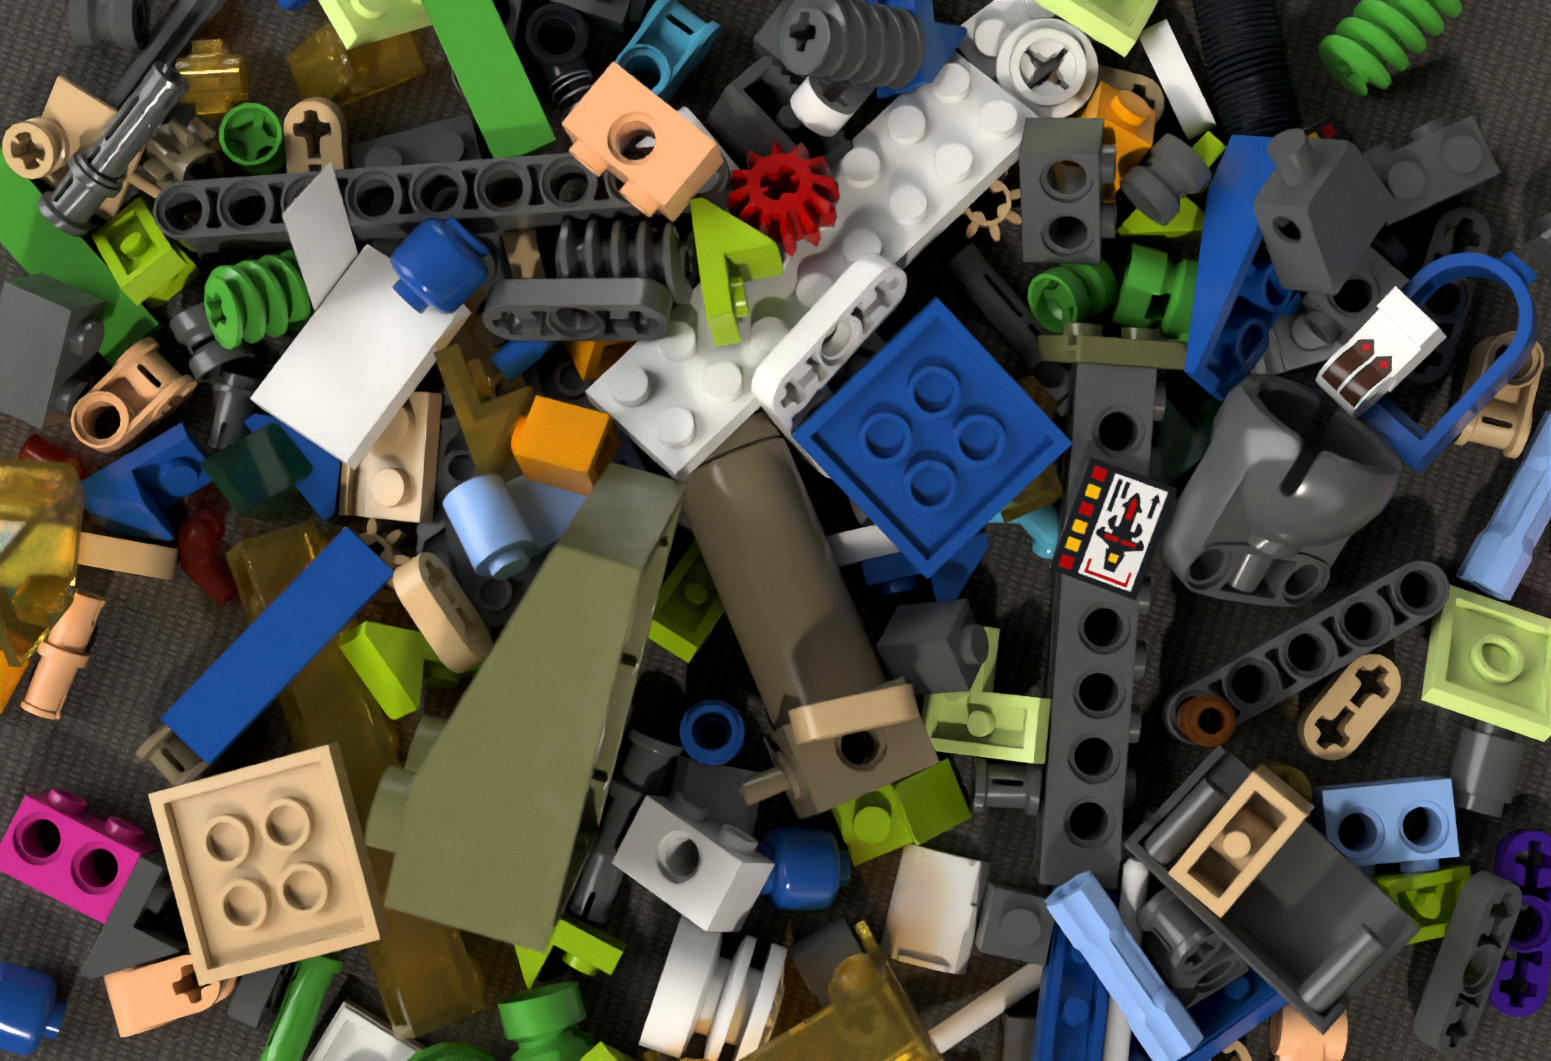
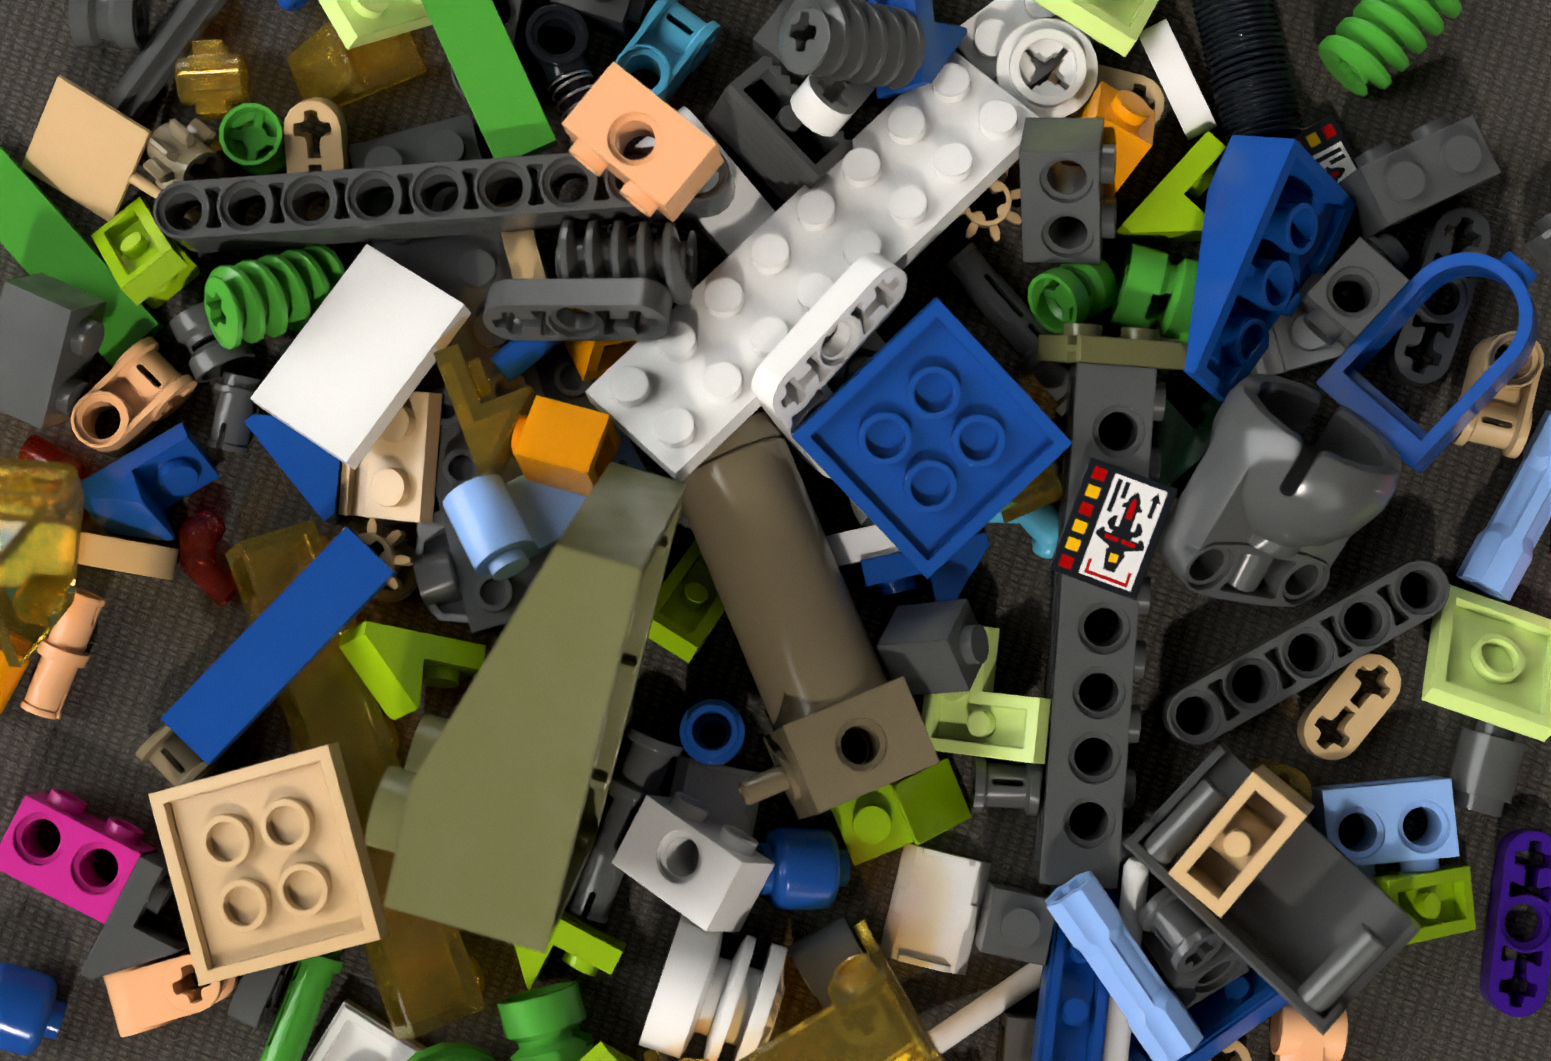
(41, 131): tan bush -> none
(99, 170): dark grey pin -> none
(258, 472): clear green slope -> none
(321, 235): white sticker -> none
(439, 265): blue head -> none
(442, 612): tan beam -> none
(727, 258): lime slope -> none
(785, 196): red gear -> none
(853, 714): tan beam -> none
(1169, 175): dark grey wheel -> none
(1221, 720): reddish brown pin -> none
(1319, 210): dark grey torso -> none
(1379, 354): white leg -> none
(1467, 962): dark grey beam -> none

